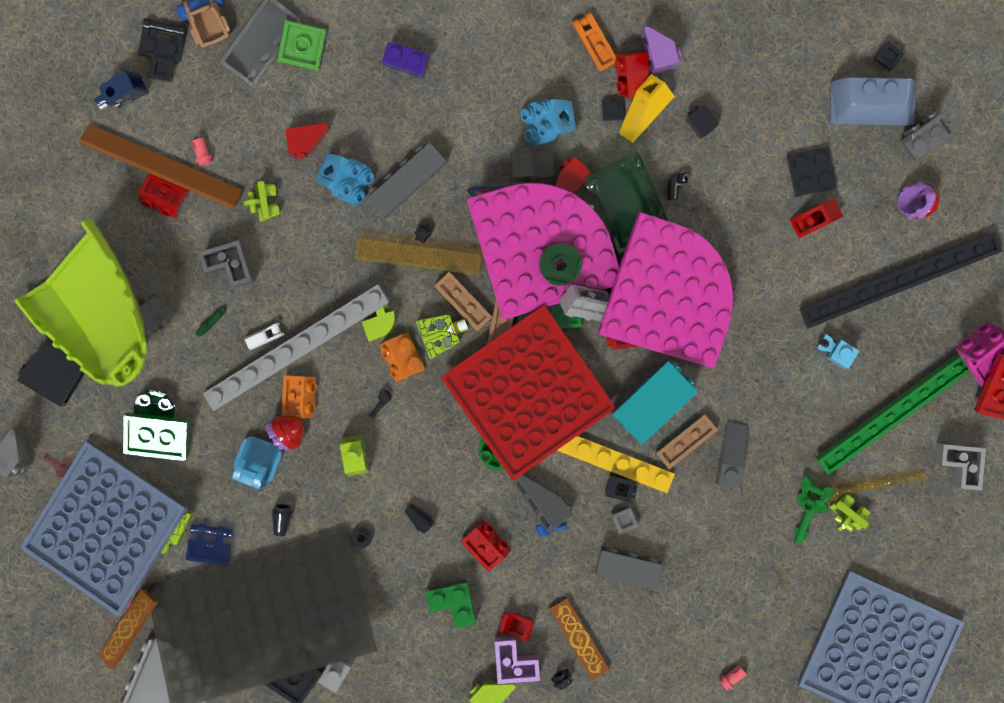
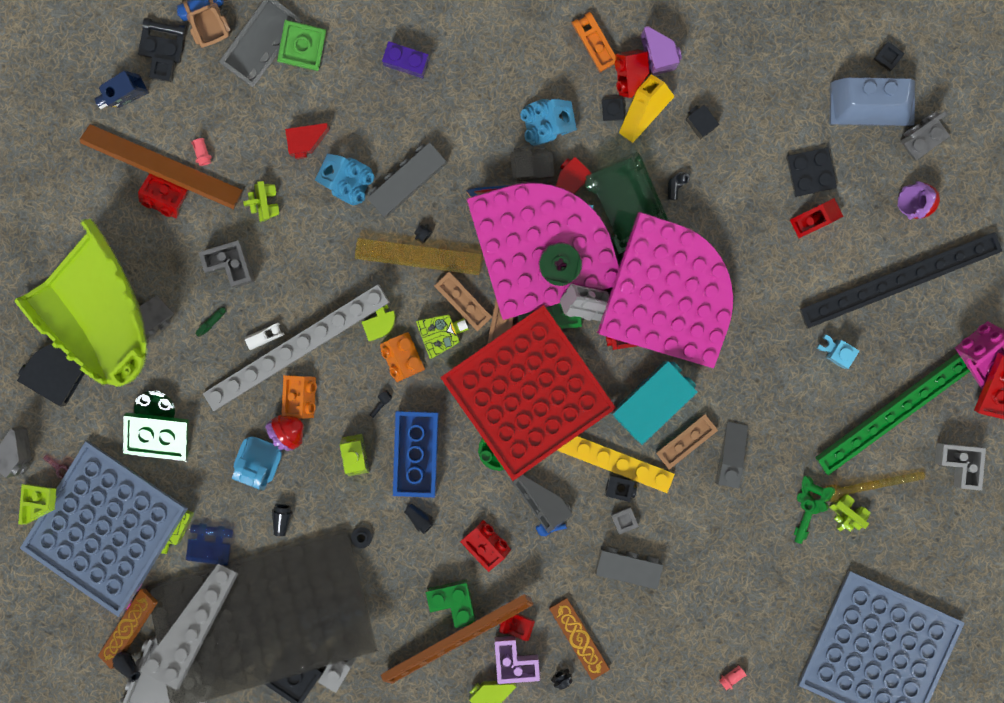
(35, 502): none -> lime wing
(125, 664): none -> black cone
(182, 642): none -> light grey wing
(415, 453): none -> blue brick
(457, 639): none -> dark orange tile

